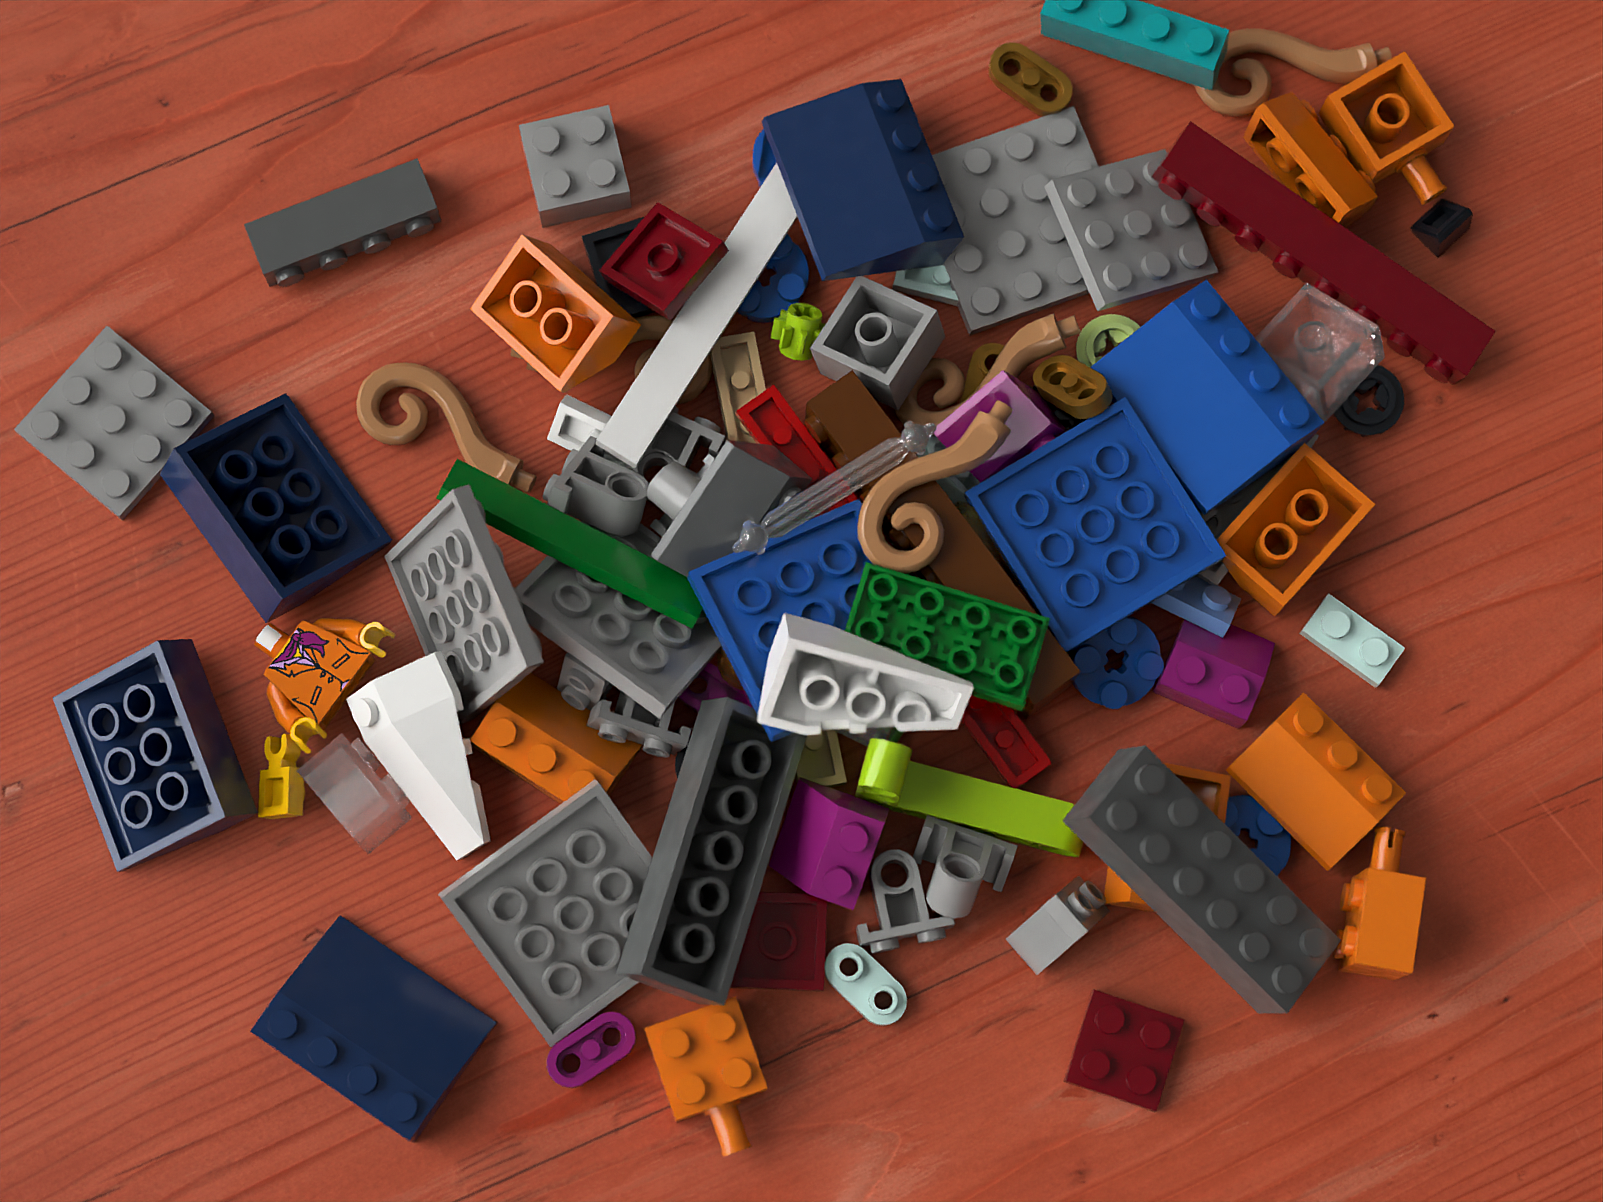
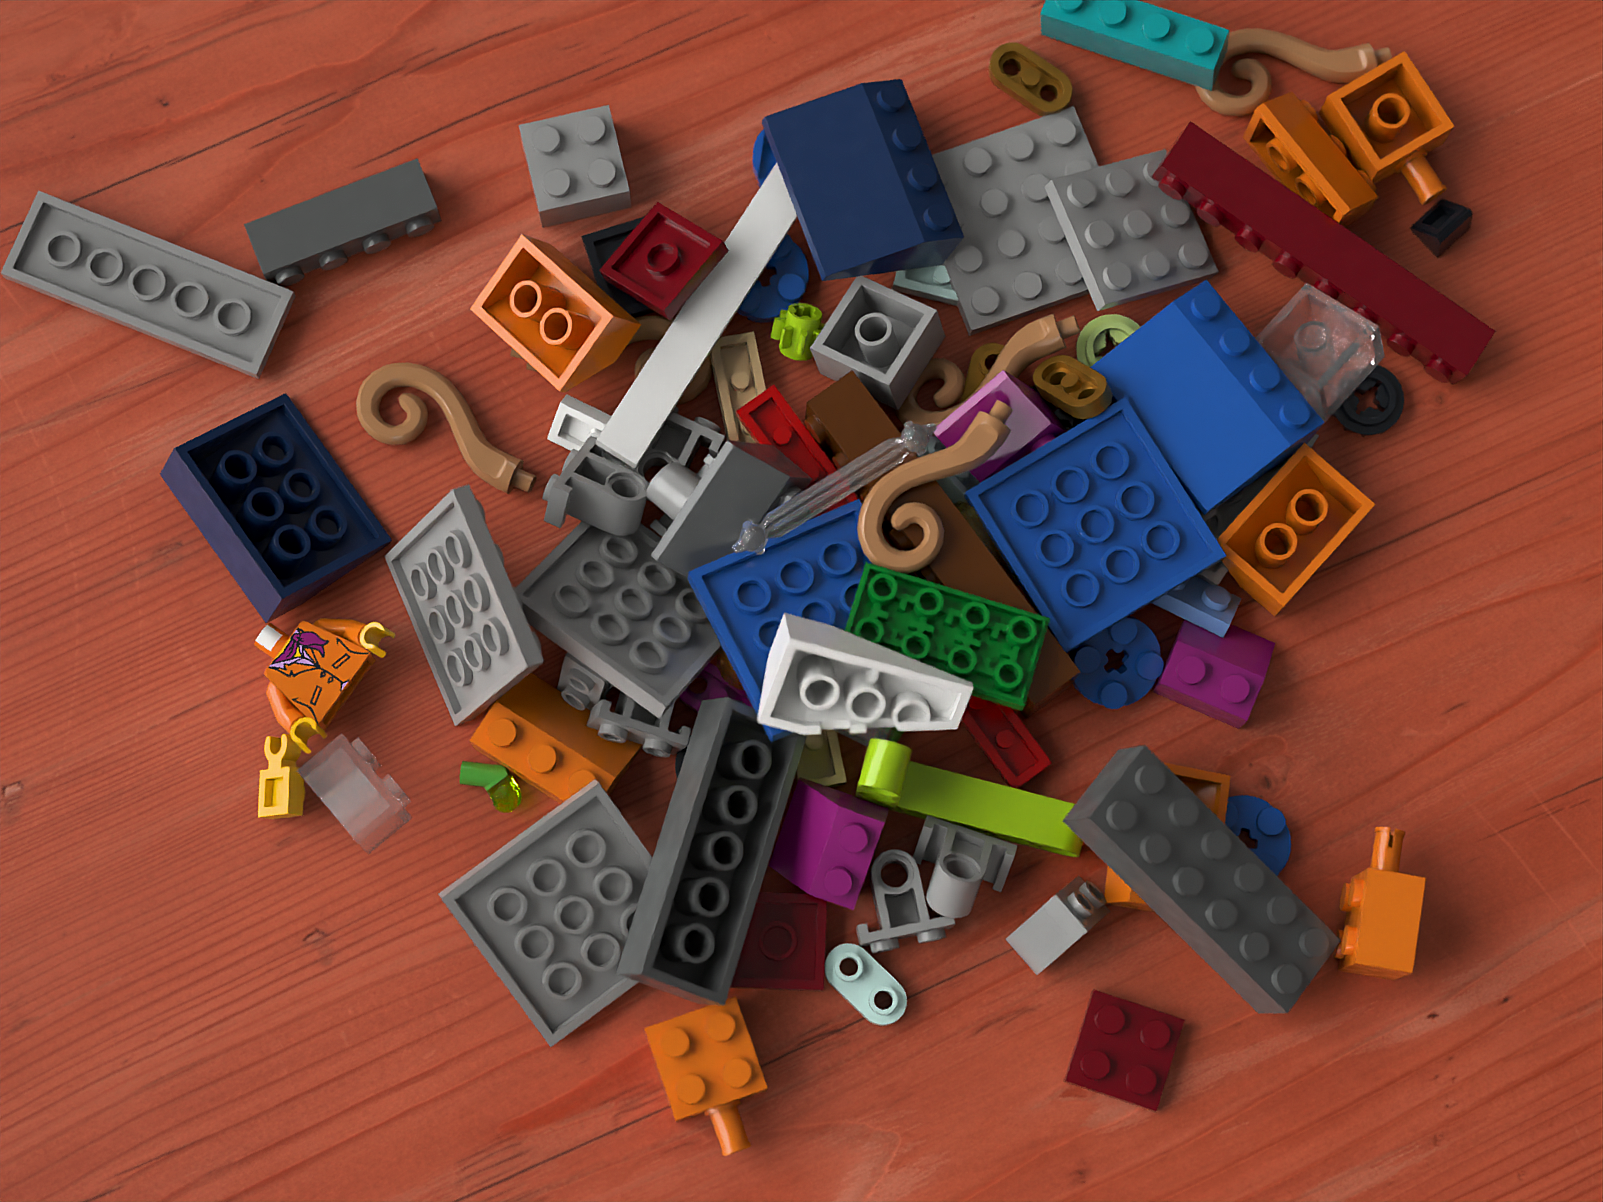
(113, 422): light grey plate -> none
(148, 284): none -> light grey plate
(154, 753): dark blue slope -> none
(374, 1028): dark blue slope -> none
(417, 737): white wedge -> none
(496, 781): none -> arm
(578, 545): green tile -> none
(592, 1051): magenta plate -> none
(1316, 781): orange slope -> none
(1352, 640): light aqua plate -> none

